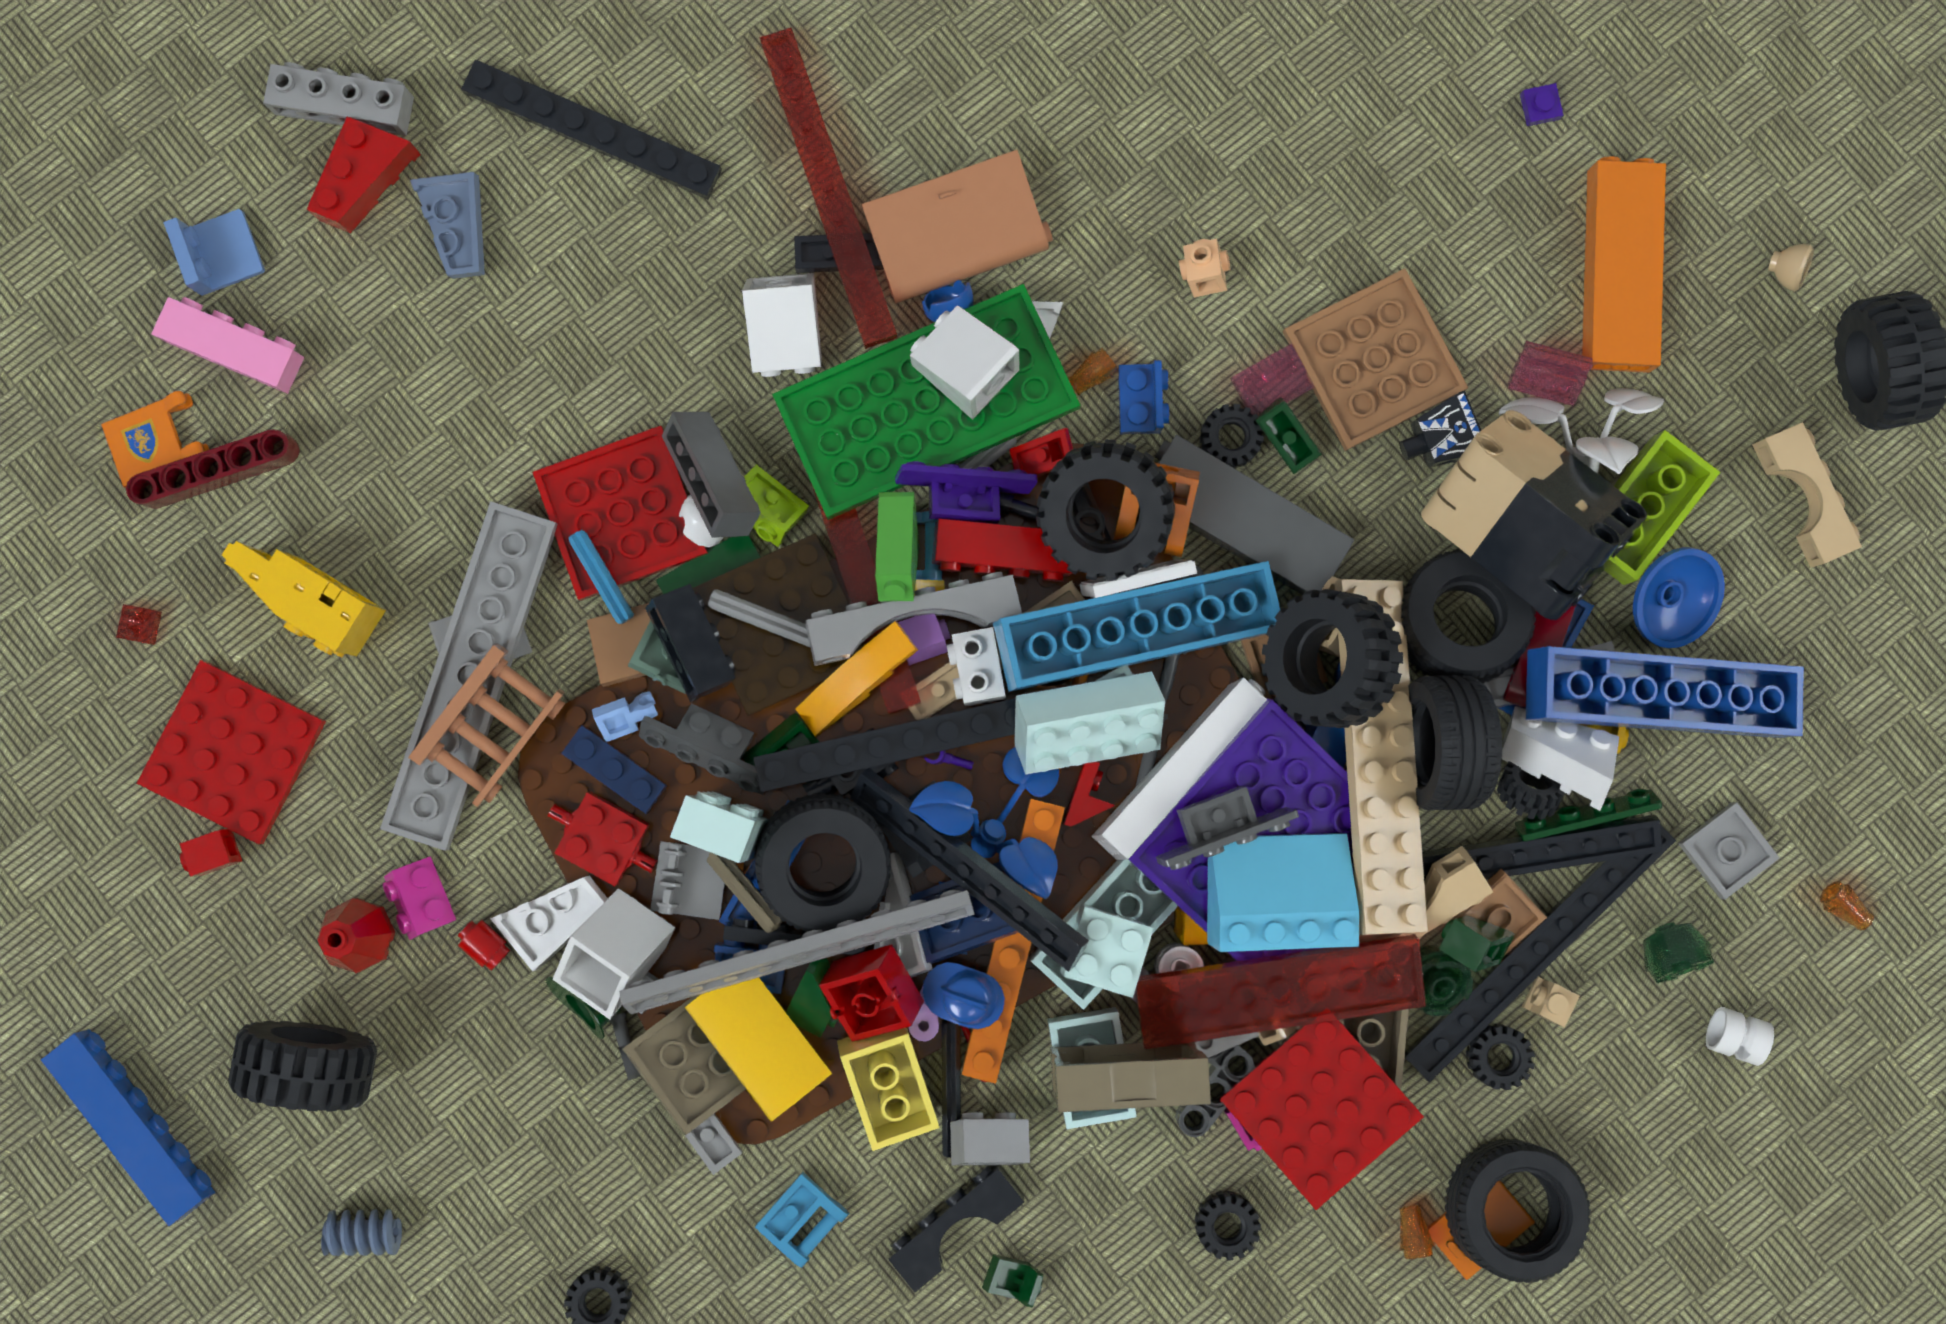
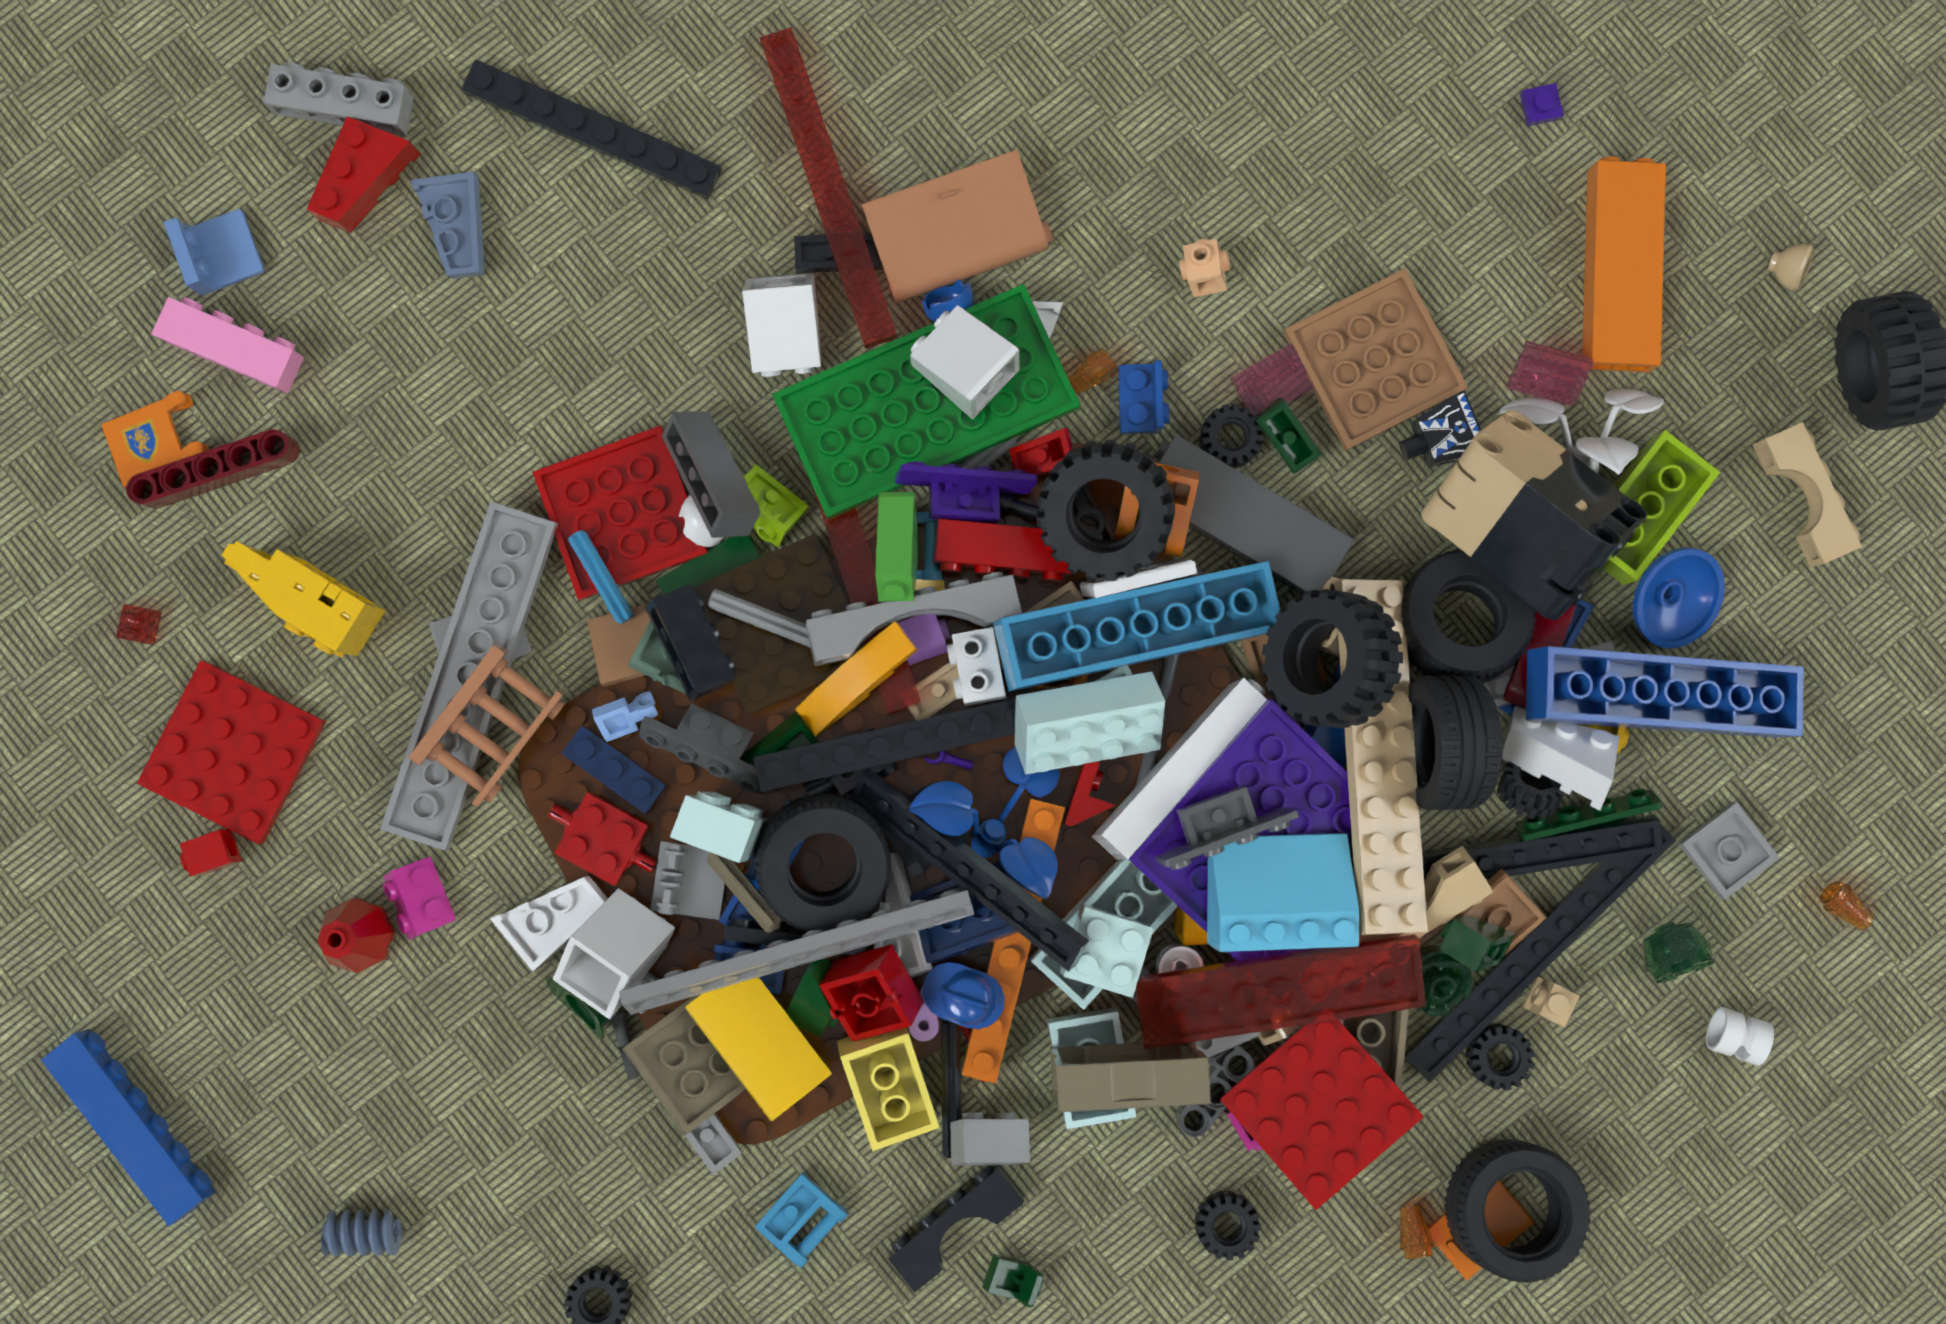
(302, 1066): black tyre -> none
(483, 944): red brick -> none

